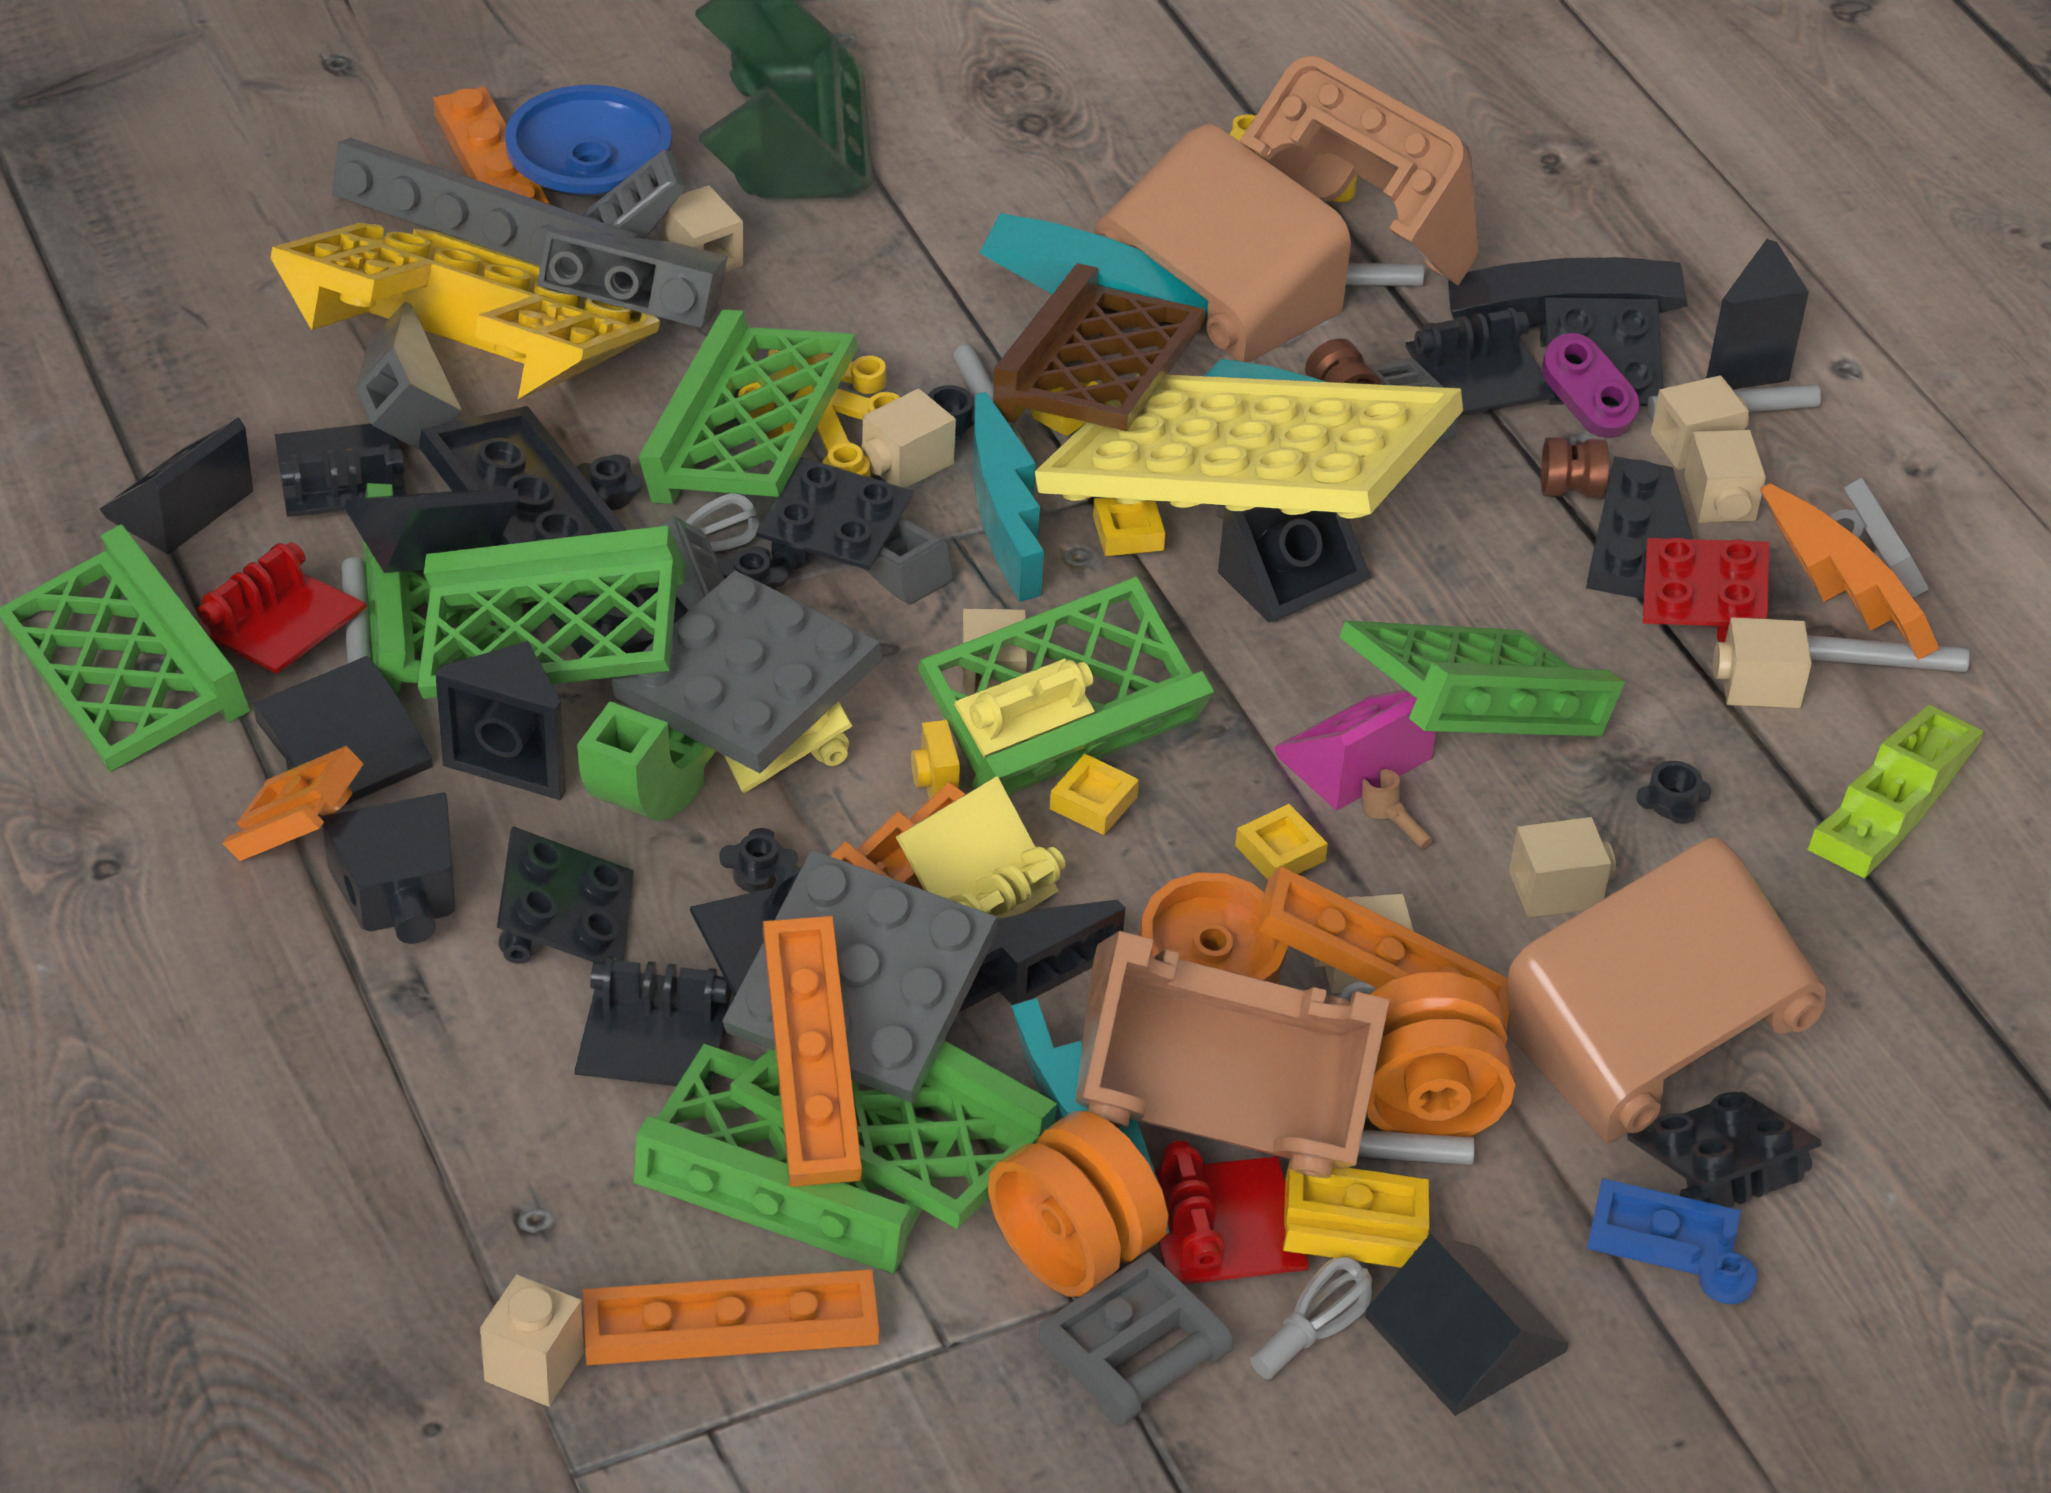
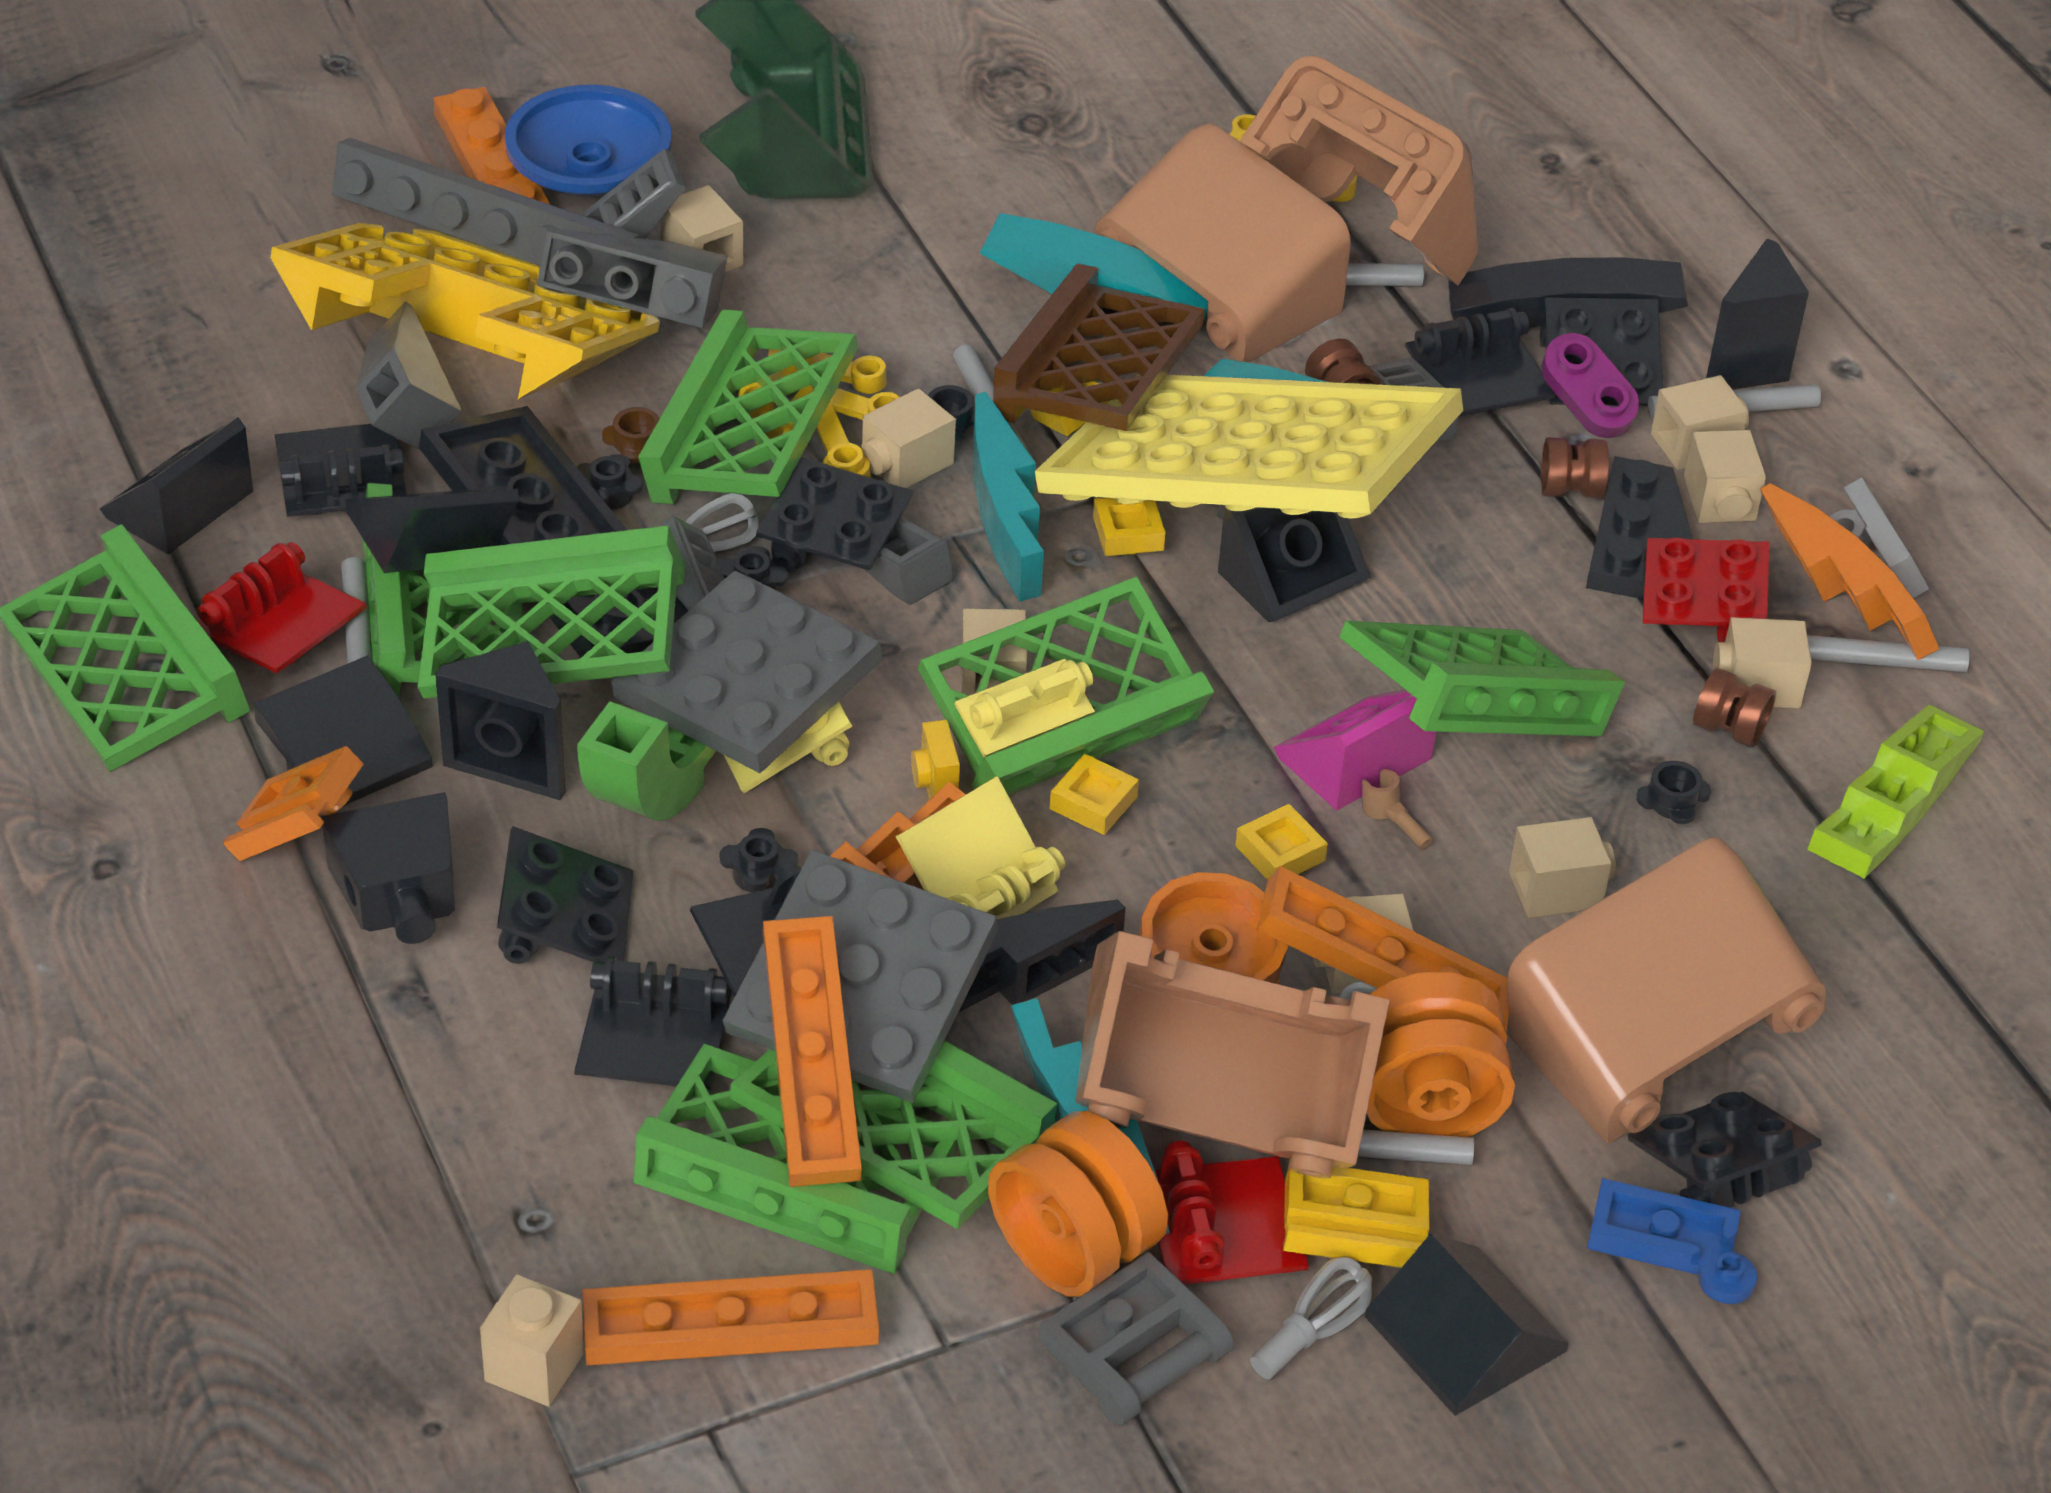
(630, 431): none -> reddish brown plate
(1734, 707): none -> copper wheel

